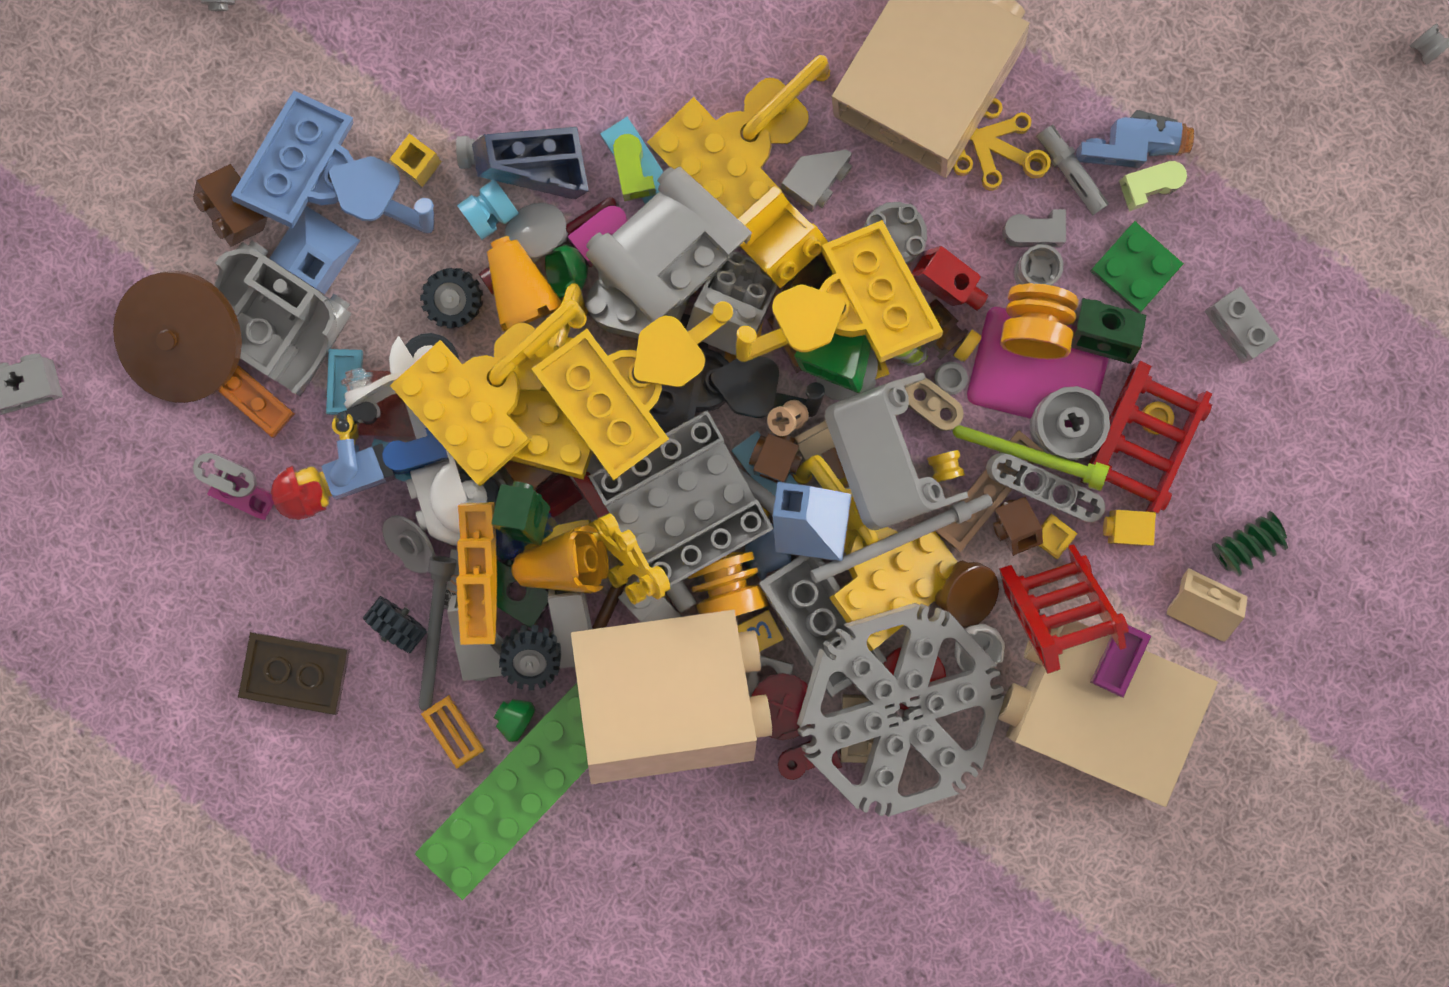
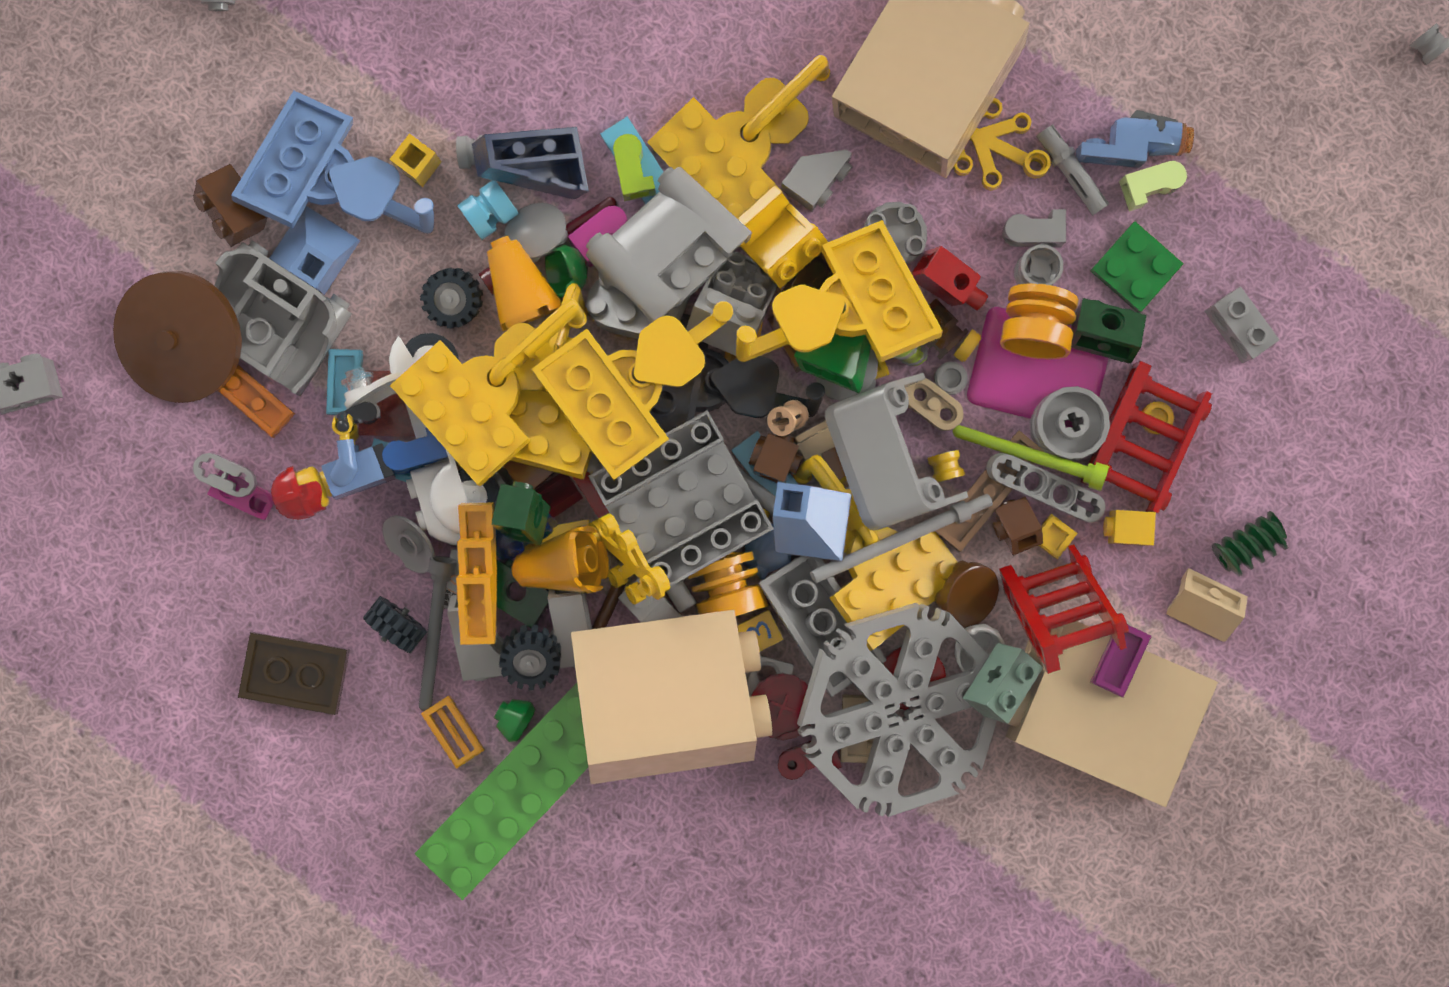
(1002, 682): none -> sand green brick

